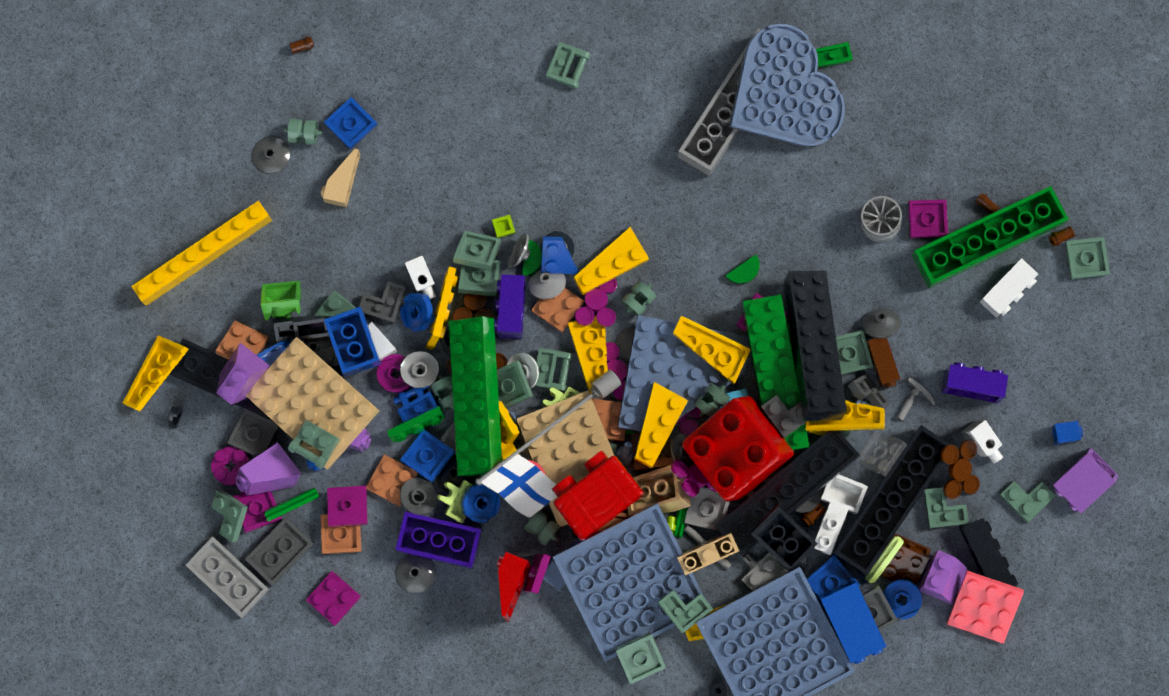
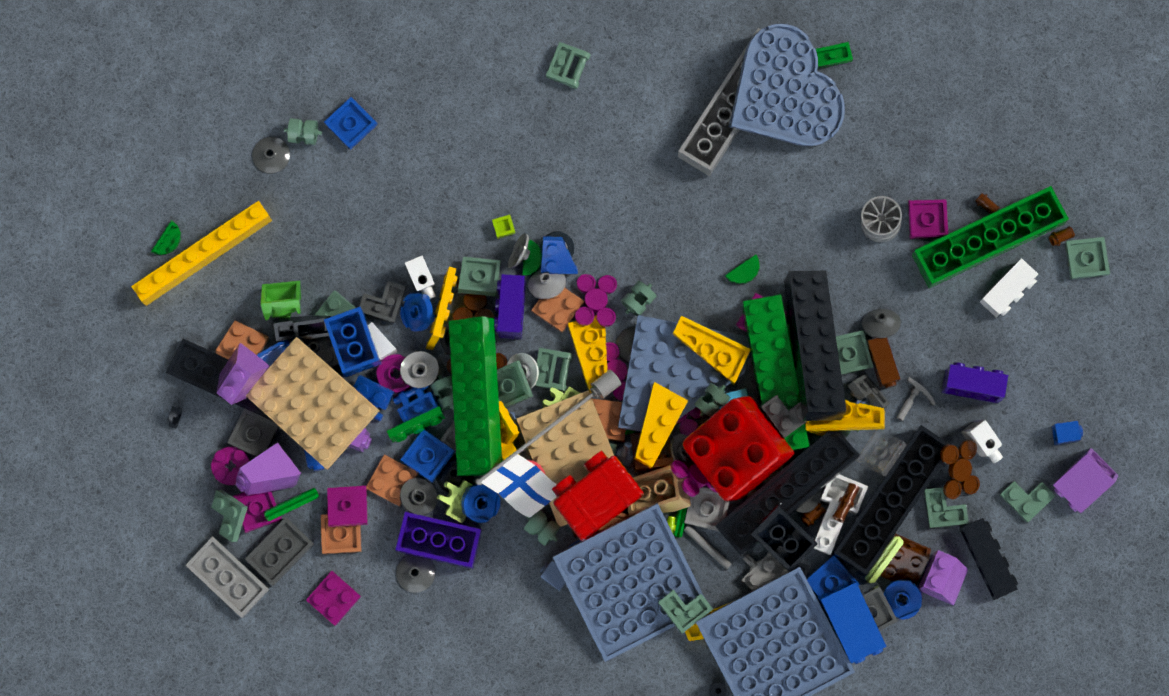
(155, 369): yellow wing -> none
(168, 241): none -> green tile
(301, 45): reddish brown pin -> none
(317, 438): sand green plate -> none
(340, 183): tan slope -> none
(374, 393): none -> blue plate
(477, 250): sand green plate -> none
(512, 577): red slope -> none
(536, 573): magenta plate -> none
(612, 262): yellow wing -> none
(640, 658): sand green plate -> none
(707, 553): tan slope -> none
(846, 502): none -> reddish brown pin
(985, 607): coral plate -> none

